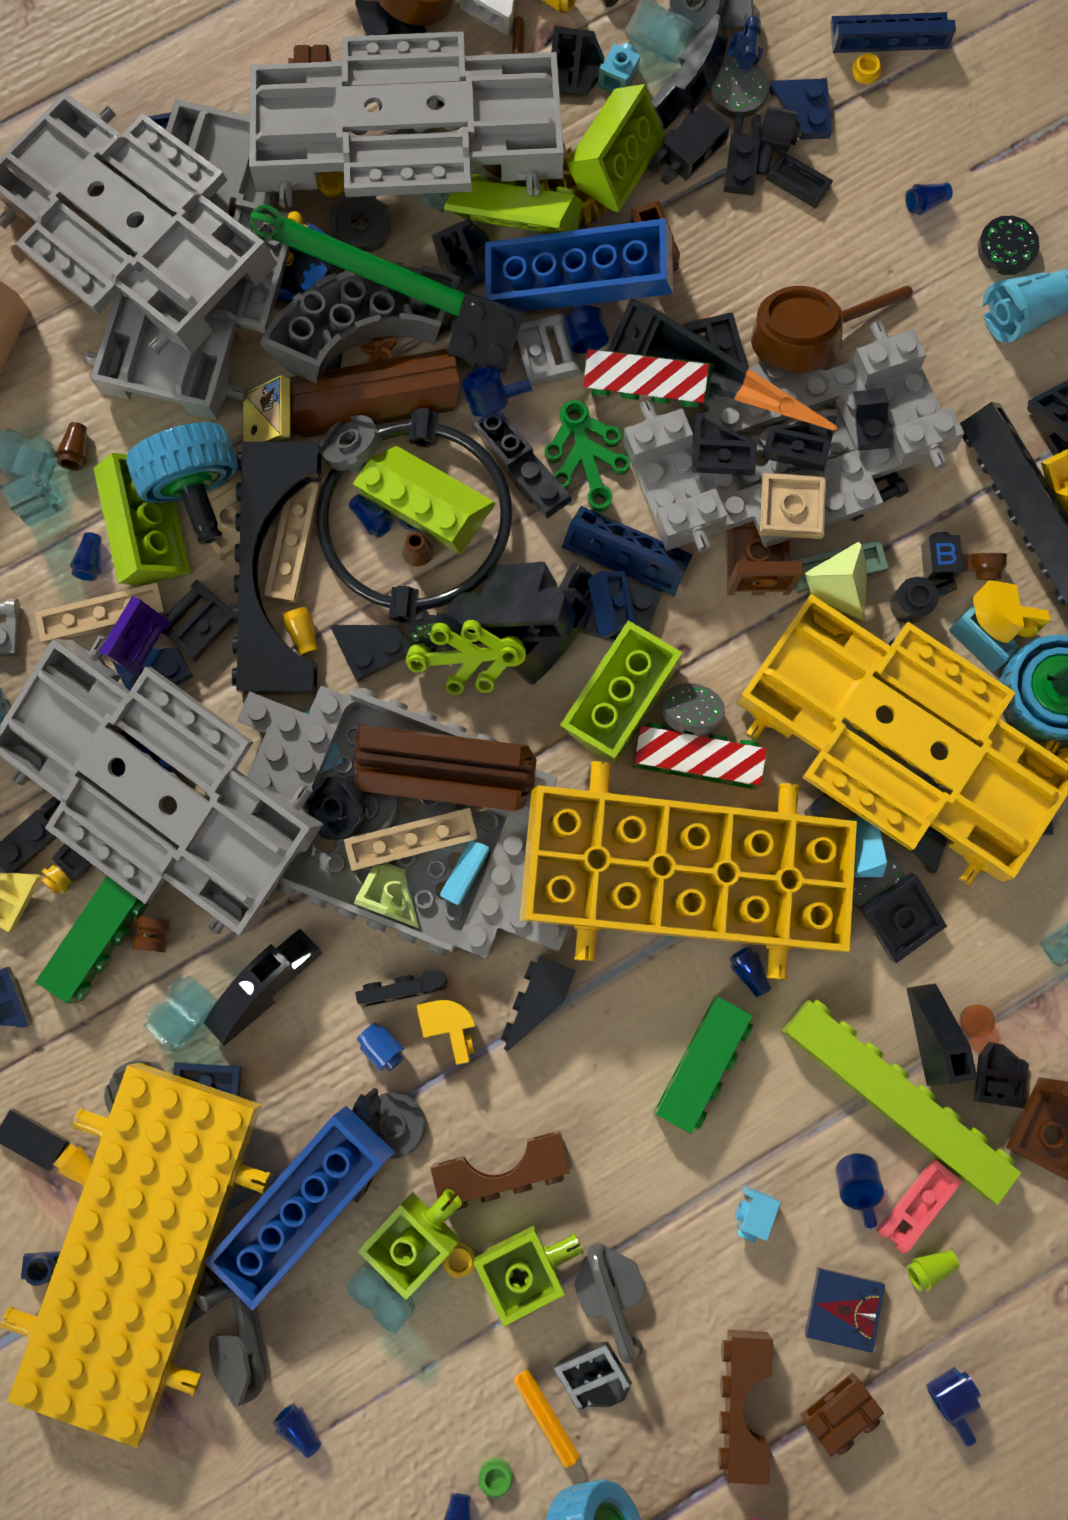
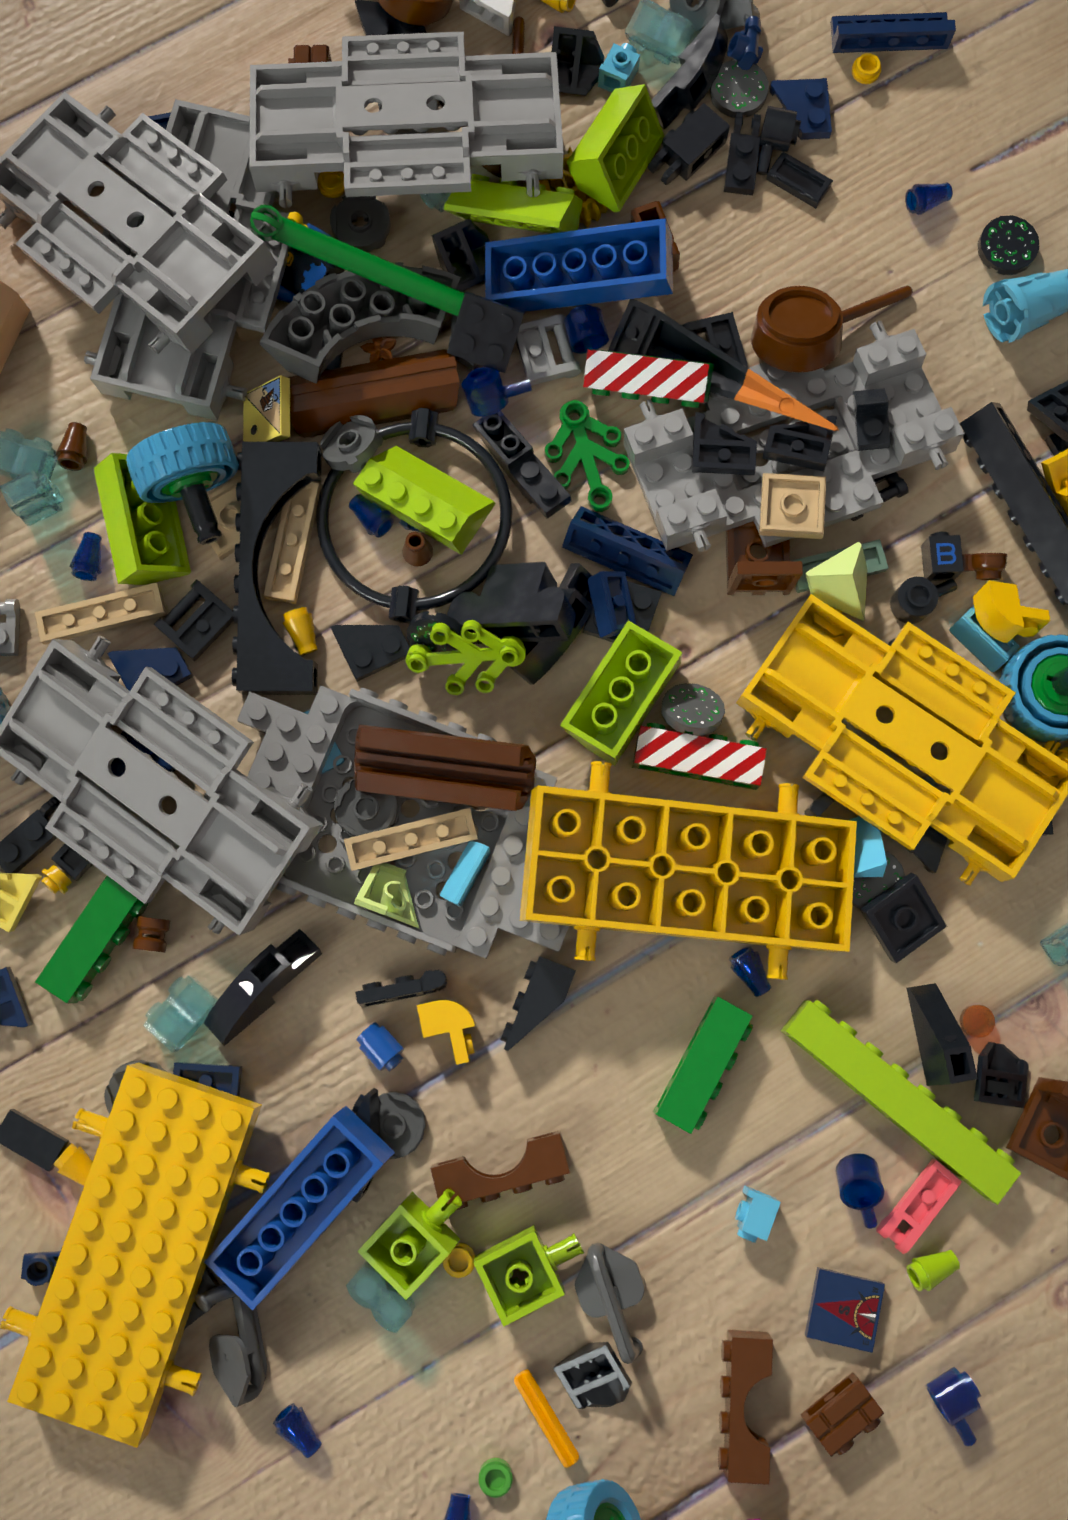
(134, 636): dark purple plate -> none
(338, 807): black tile -> none

